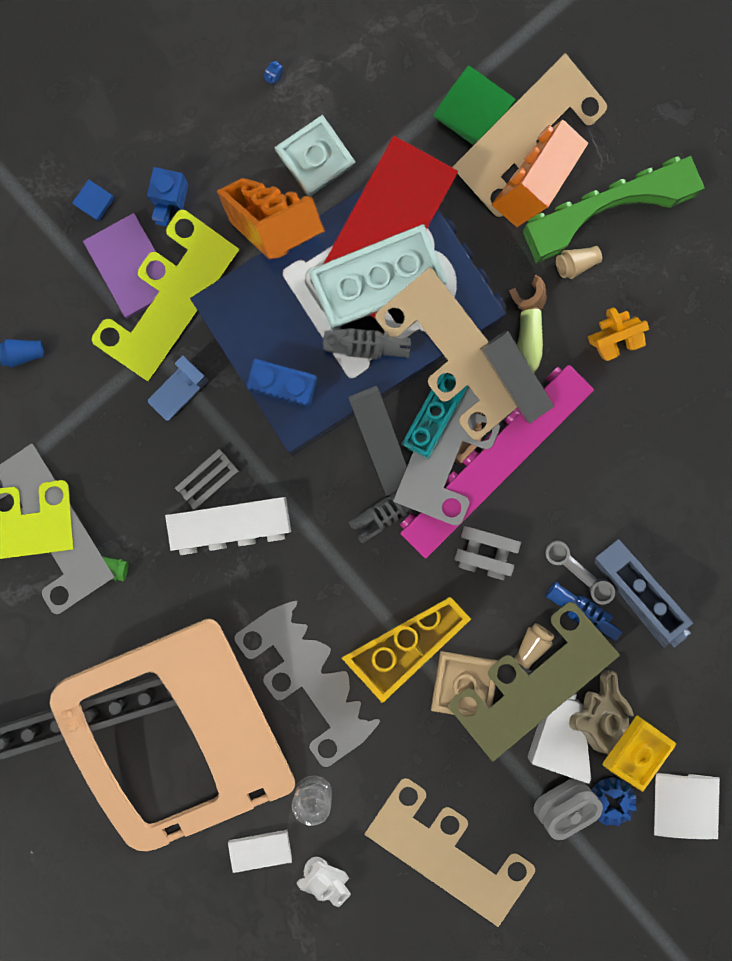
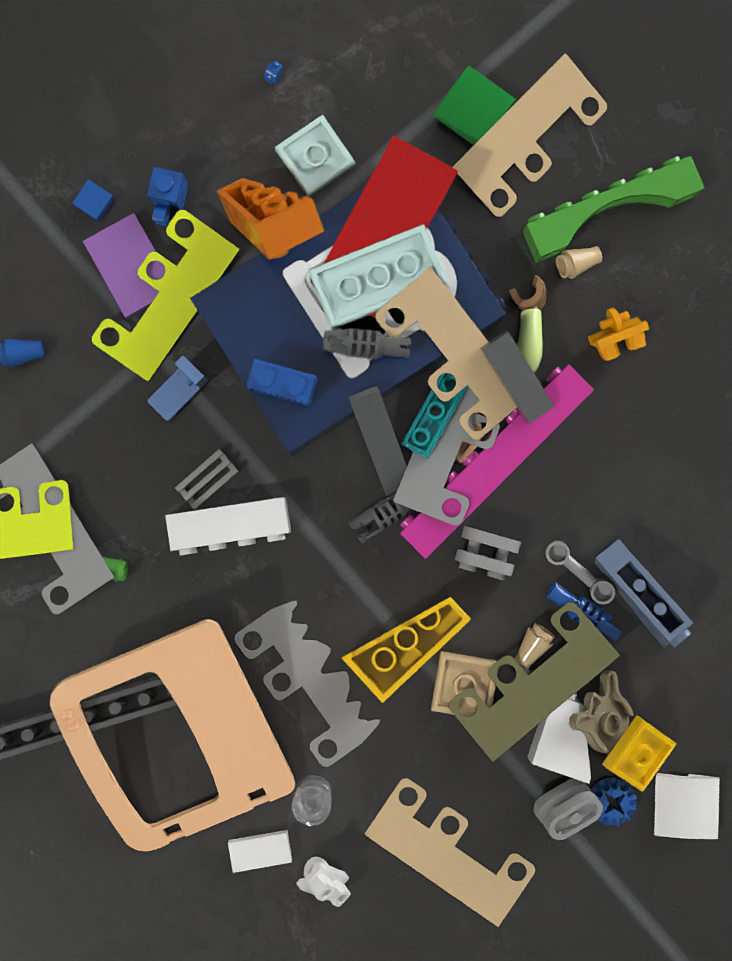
(540, 174): wedge -> none

